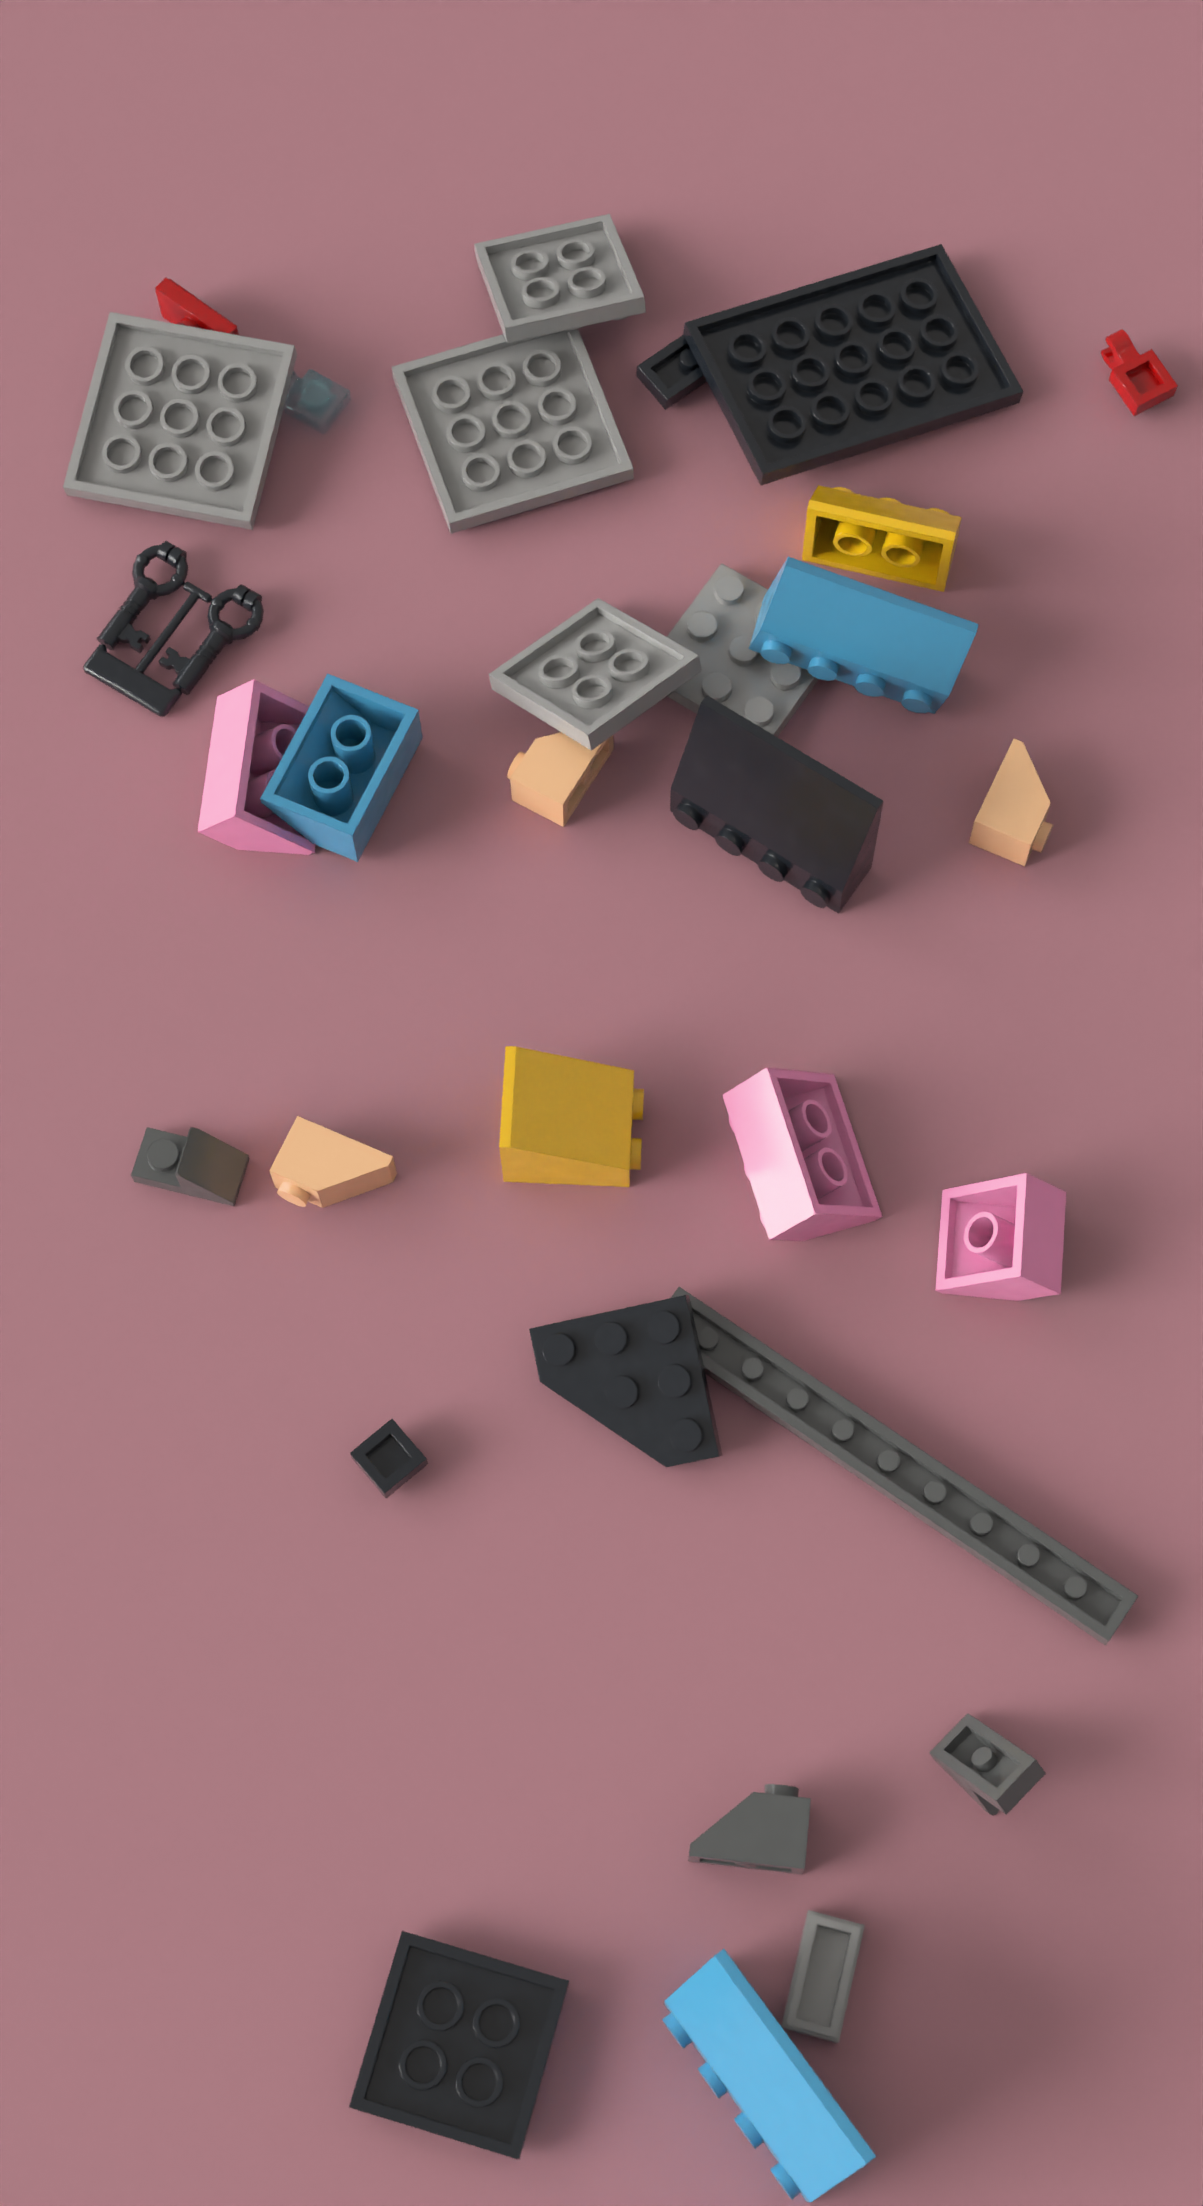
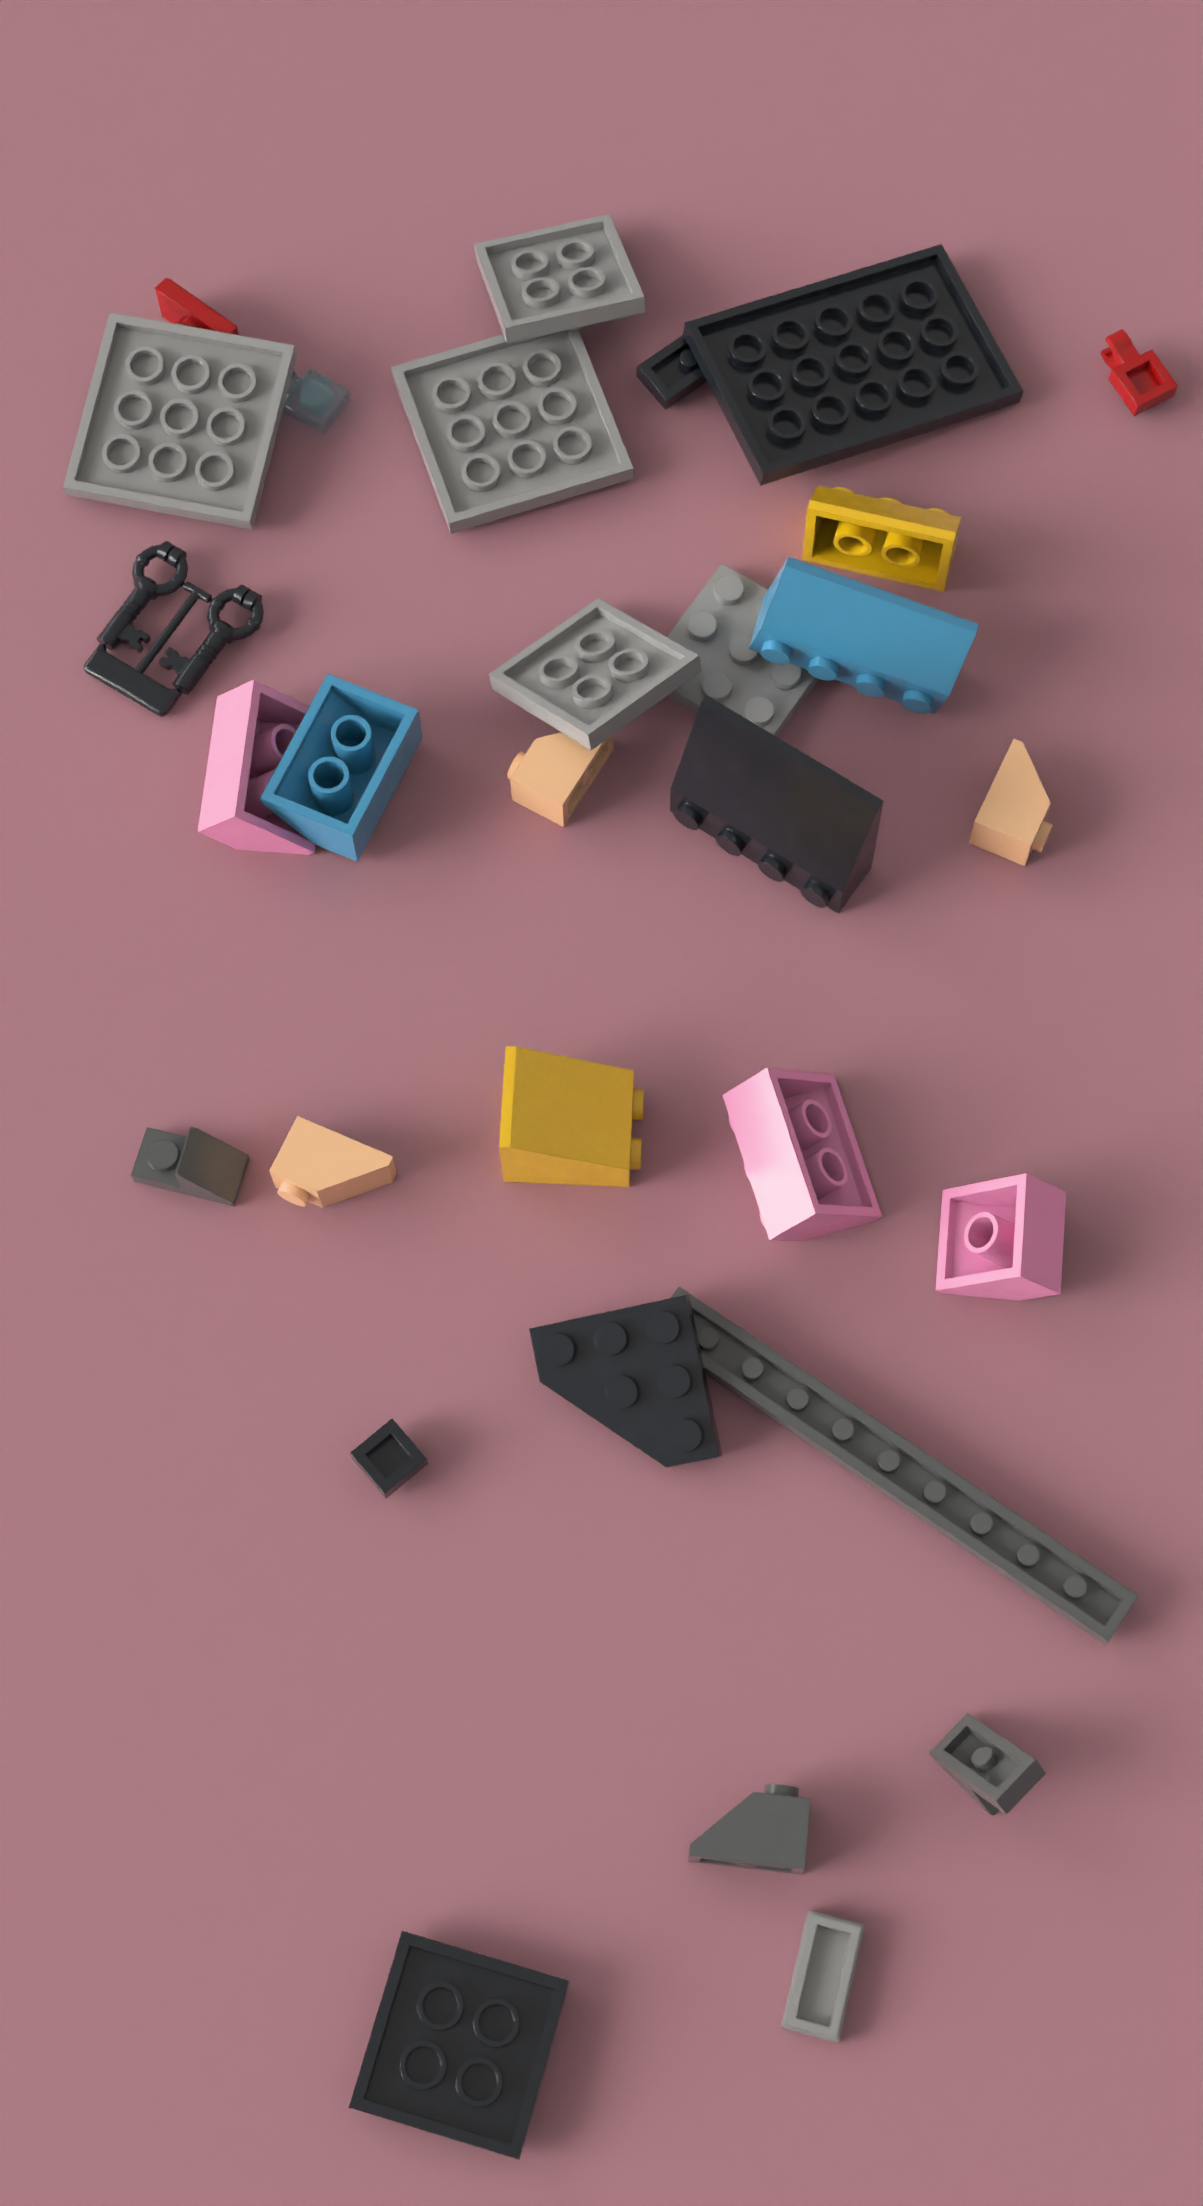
(766, 2078): slope -> none

